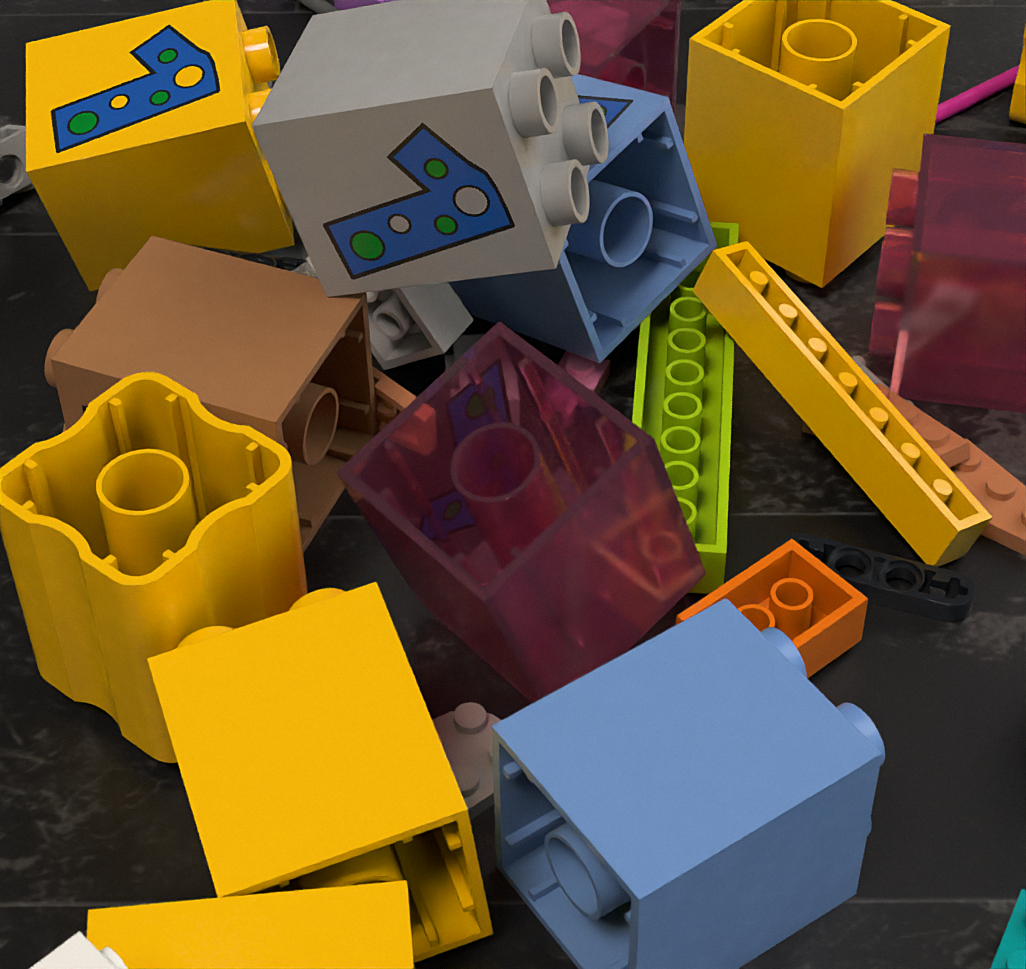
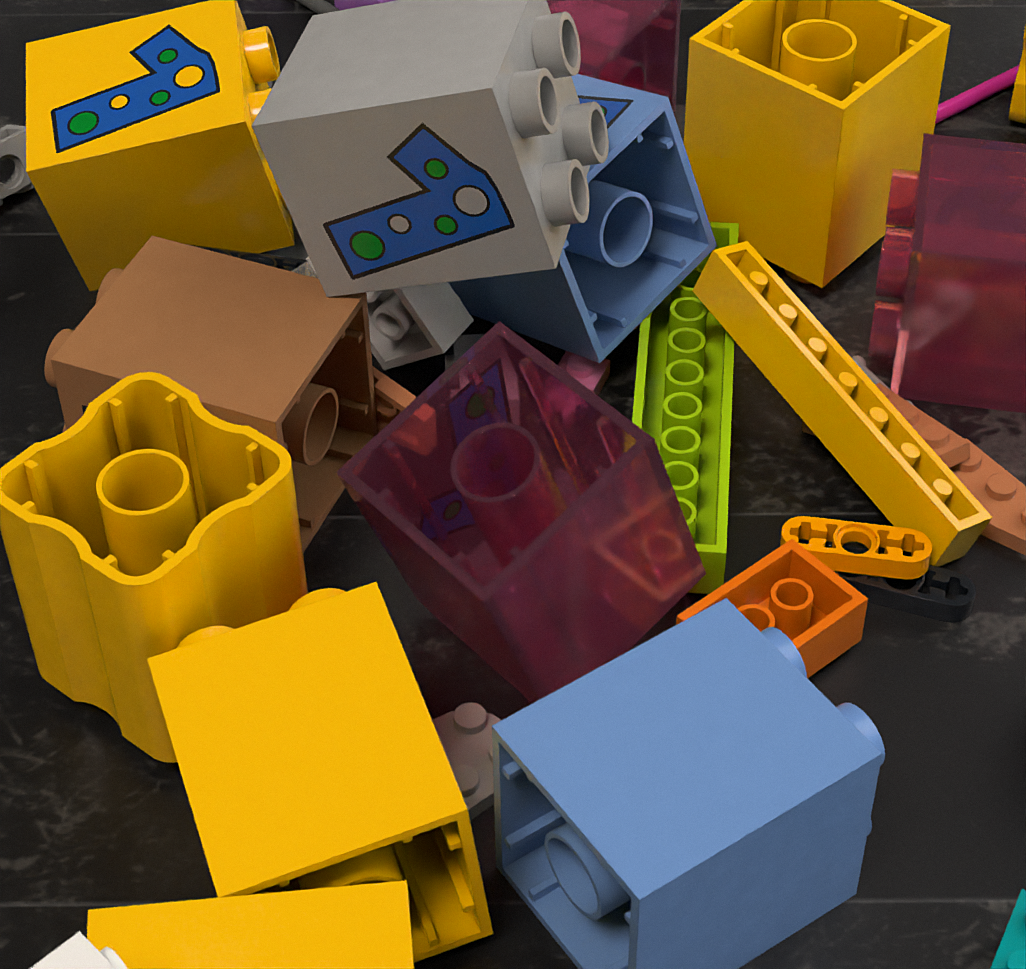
(893, 539): none -> light orange beam

